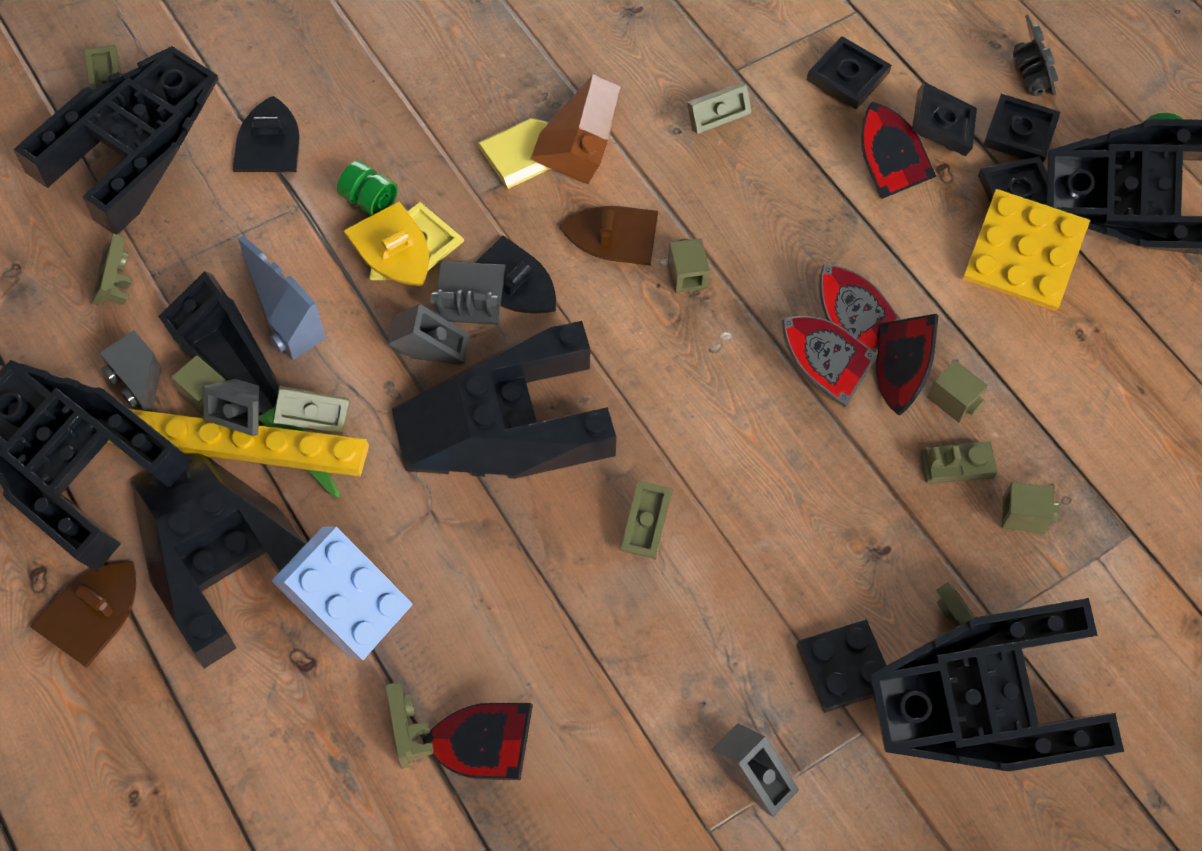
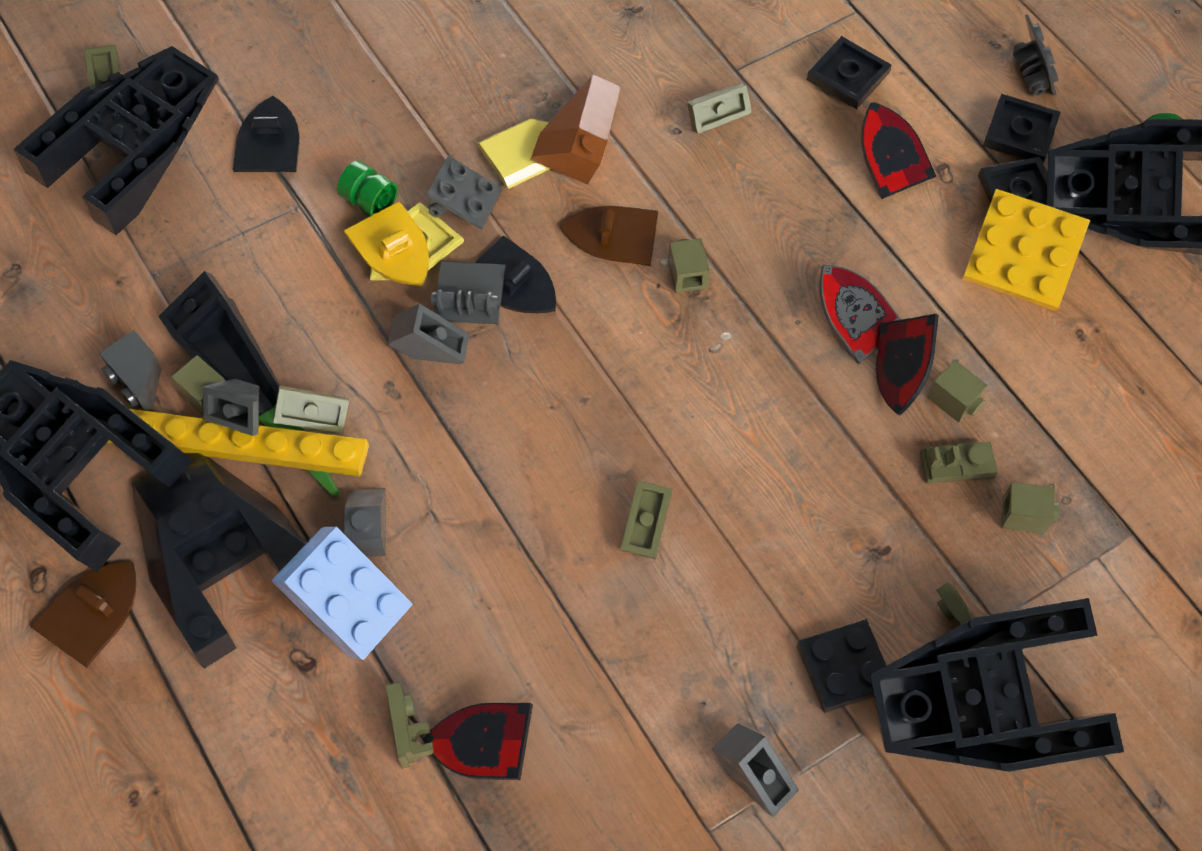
(108, 279): olive plate -> none
(287, 306): sand blue wedge -> none
(366, 520): none -> dark grey slope
(462, 193): none -> dark grey hinge
(486, 418): black wedge -> none
(828, 355): shield -> none
(944, 119): black plate -> none

